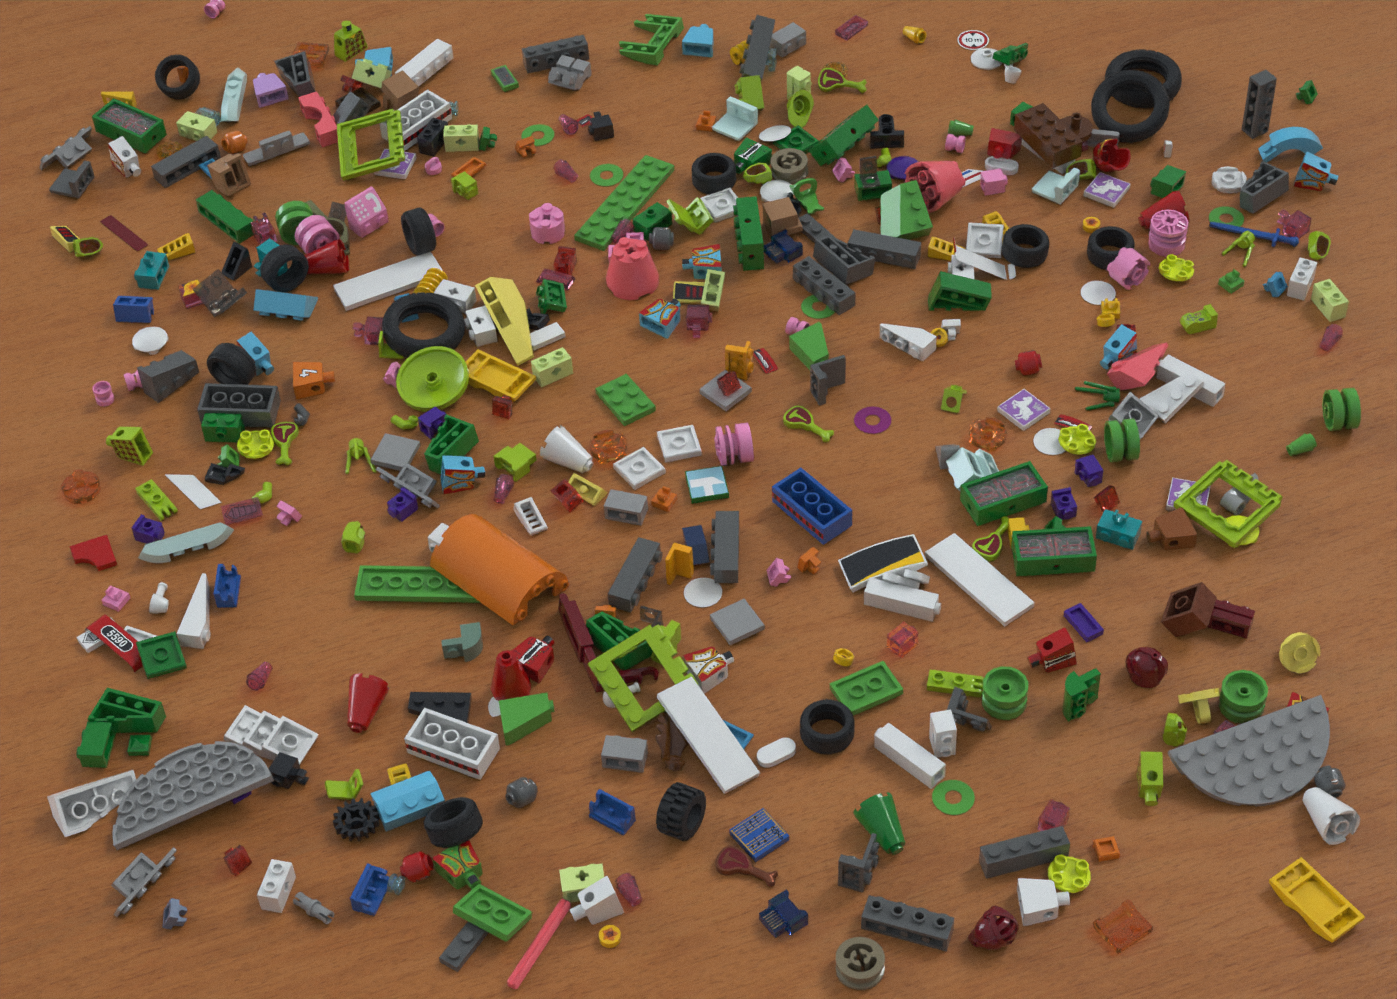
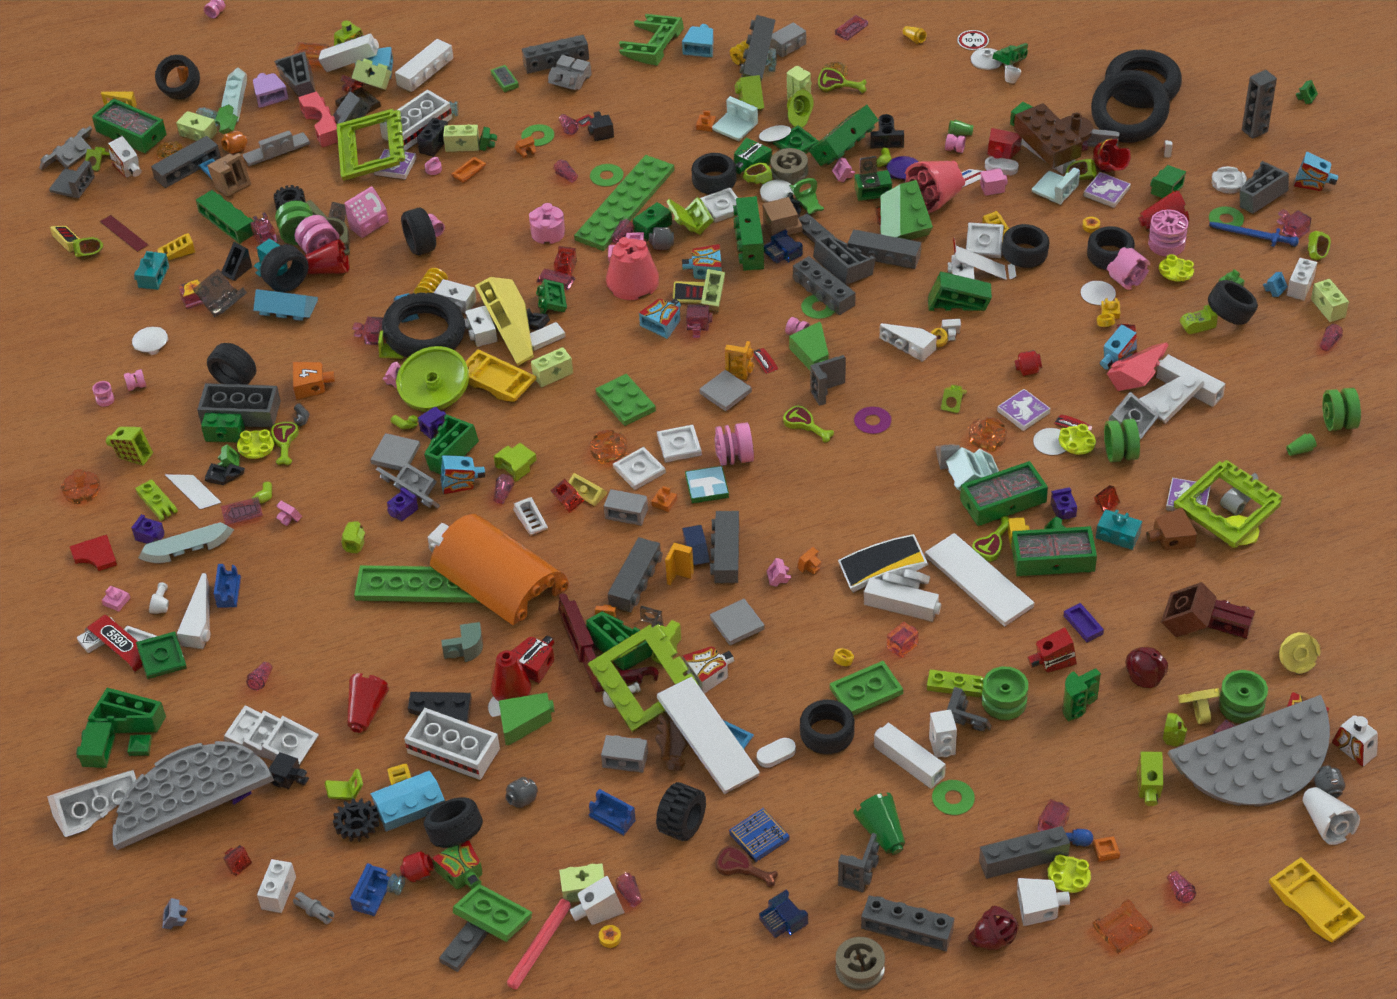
(97, 153): none -> lime bracket
(133, 309): blue hinge -> none
(136, 876): light grey bracket -> none
(167, 375): dark grey wedge -> none
(226, 119): none -> bright green tile
(258, 352): medium azure torso -> none
(288, 193): none -> black tyre
(348, 52): none -> white brick
(357, 449): lime plant -> none
(384, 281): white tile -> none
(398, 91): medium nougat plate -> none
(464, 185): lime brick -> none
(502, 406): clear red tile -> none
(566, 451): white cone -> none
(702, 592): white sticker -> none
(728, 383): clear red tile -> none
(812, 506): blue brick -> none
(940, 249): yellow slope -> none
(1080, 837): none -> blue cylinder
(1089, 470): dark purple brick -> none
(1110, 394): green plant -> none
(1182, 888): none -> clear pink cone
(1232, 302): none -> black tyre
(1244, 241): lime plant -> none
(1290, 138): medium azure arch -> none
(1357, 740): none -> white torso

